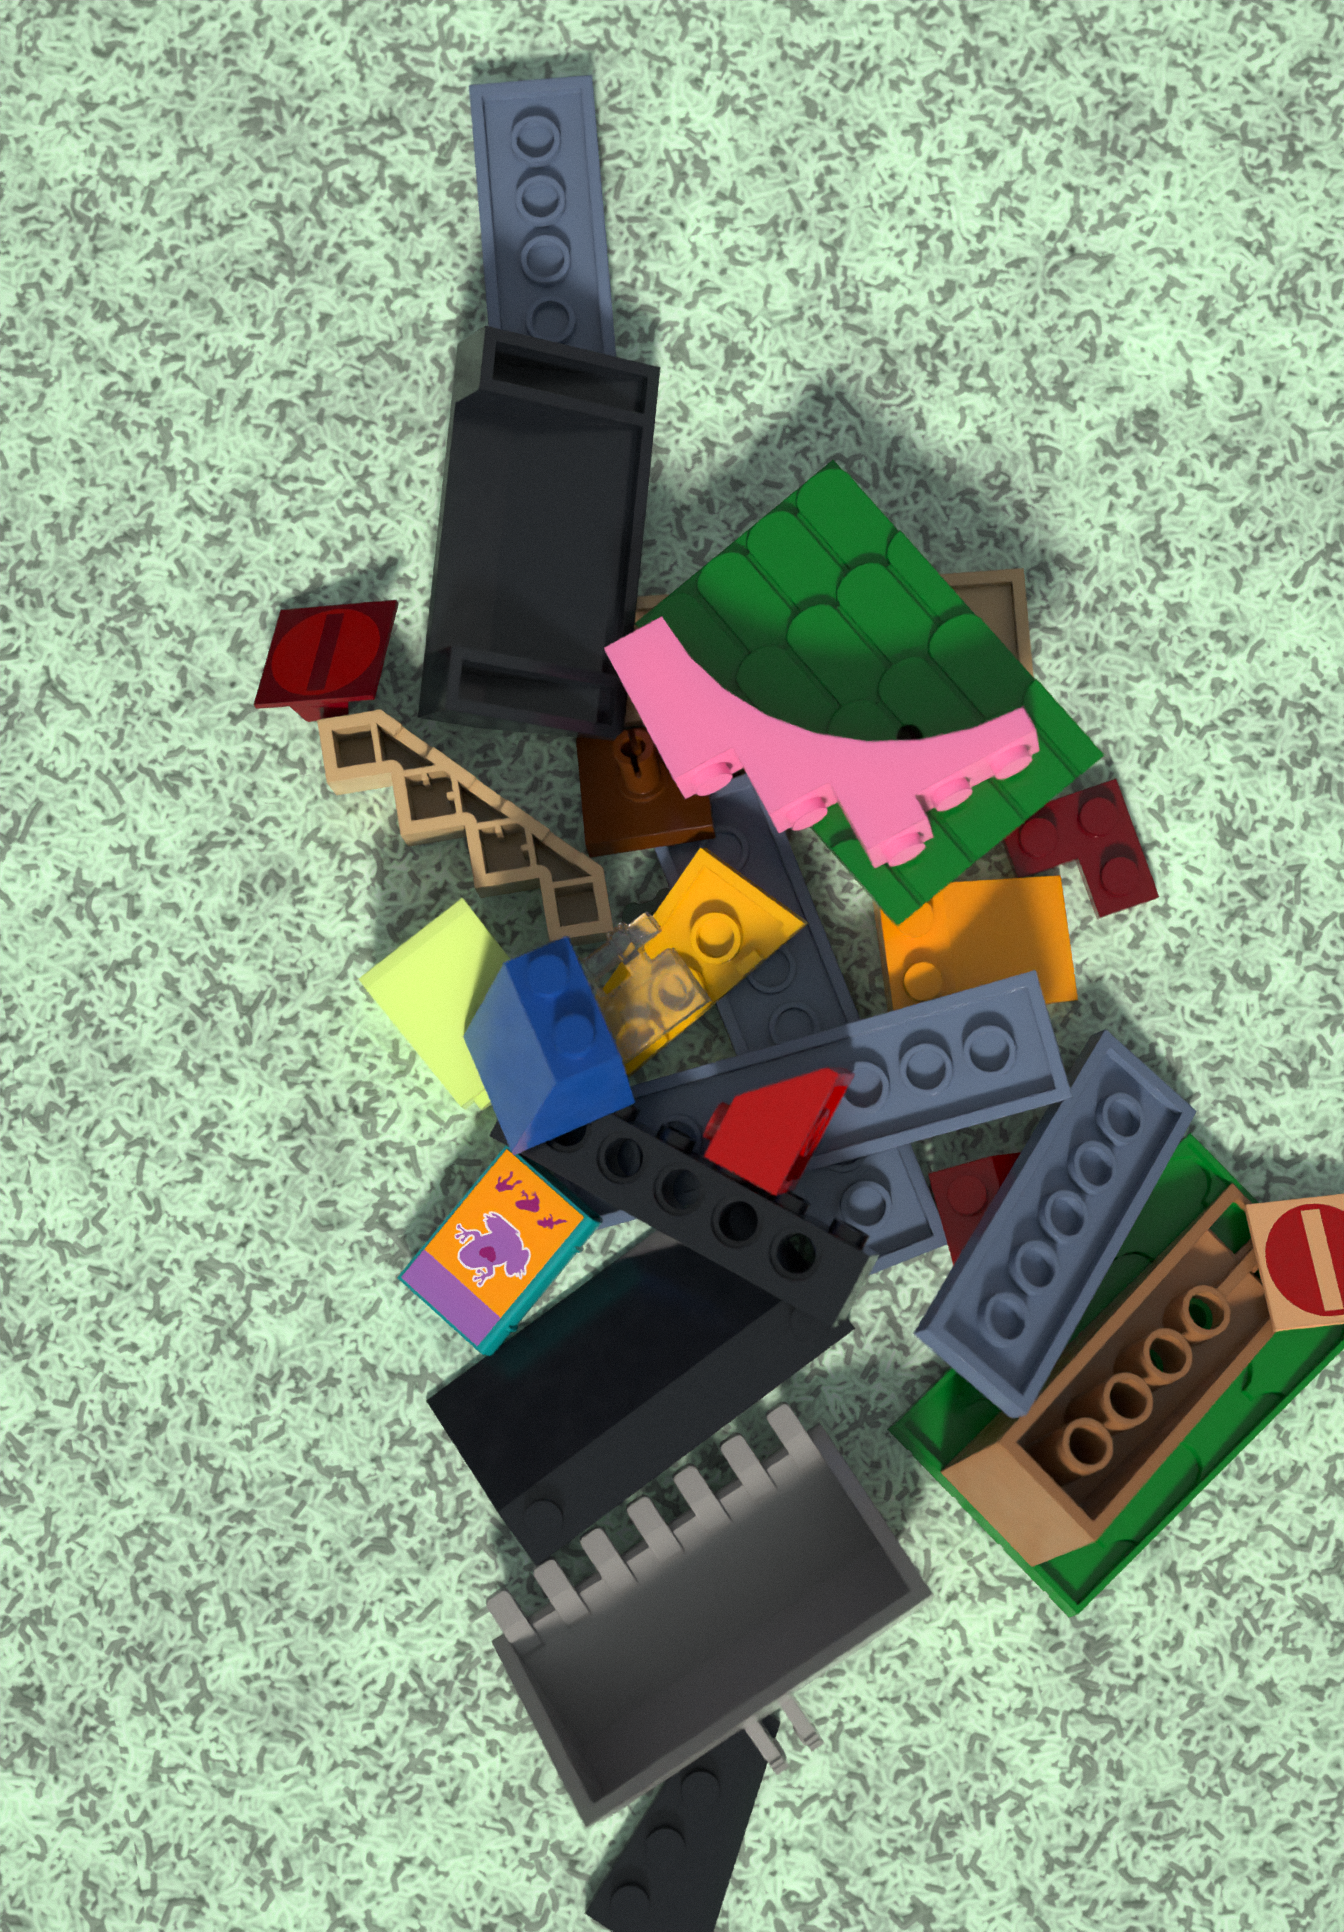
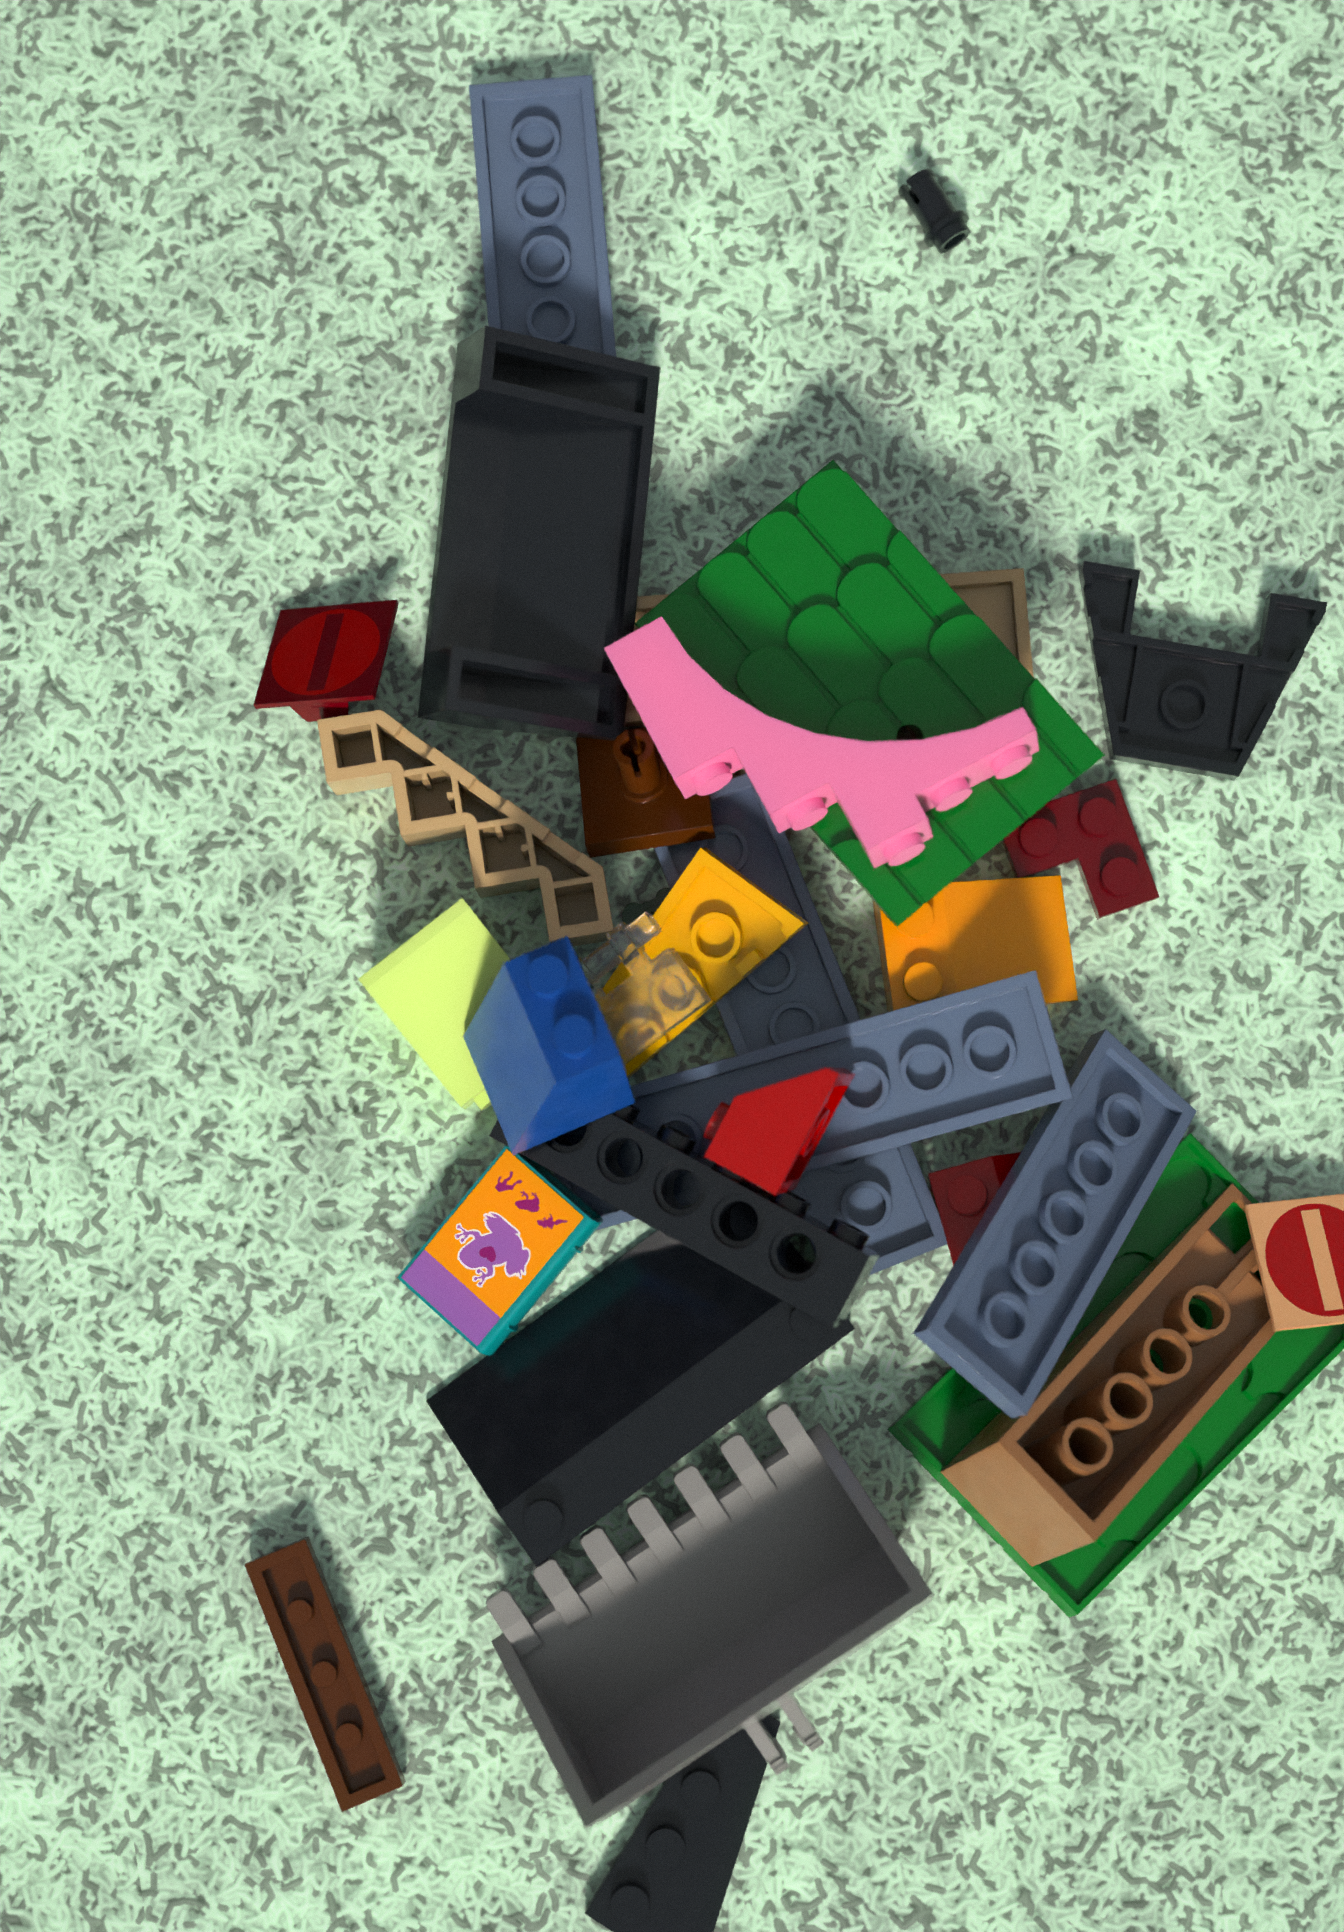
(325, 1674): none -> reddish brown plate
(935, 212): none -> black pin
(1184, 701): none -> black wing

